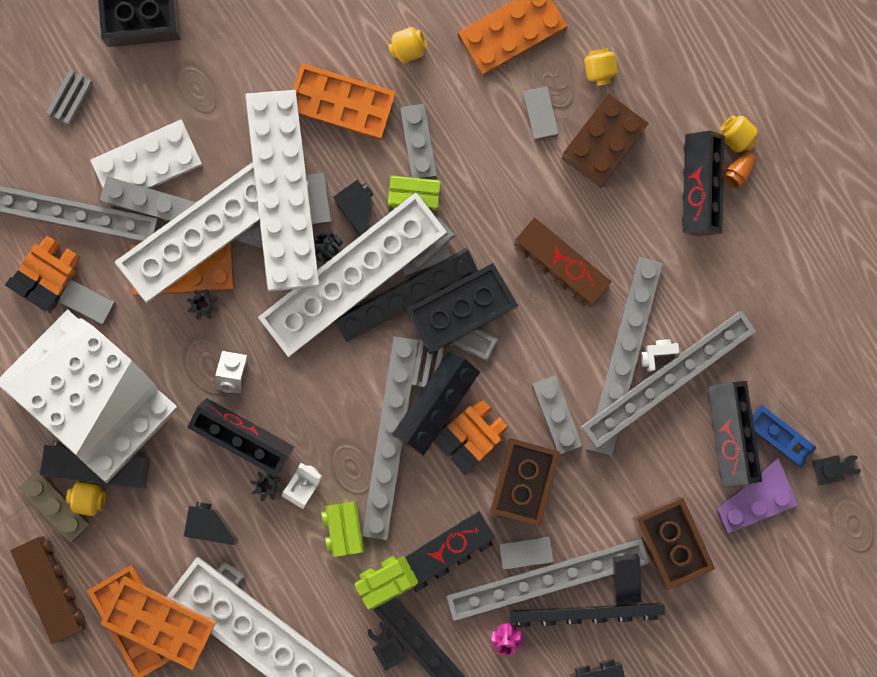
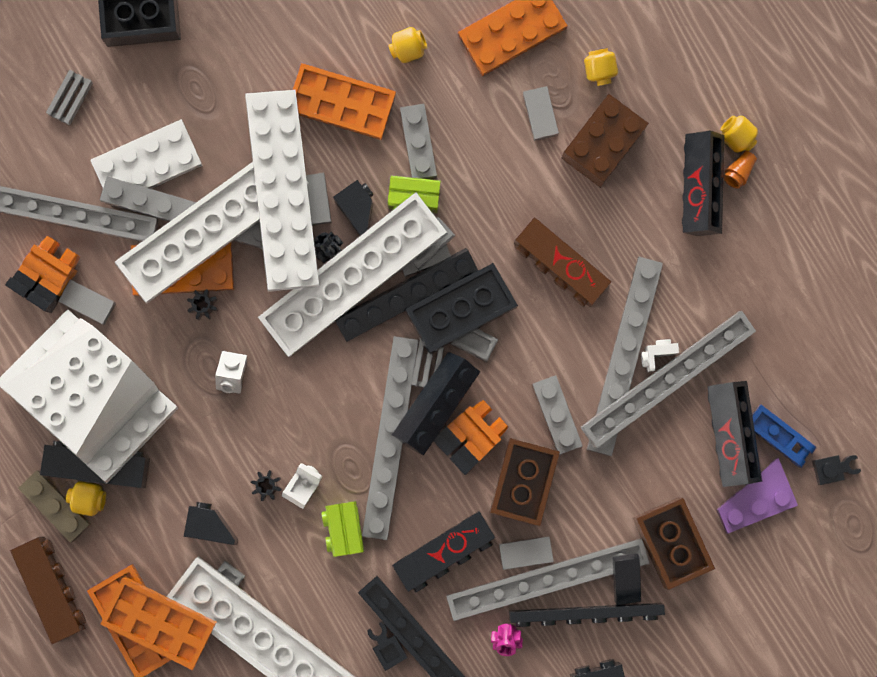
(240, 437): black brick -> none
(385, 583): lime brick -> none

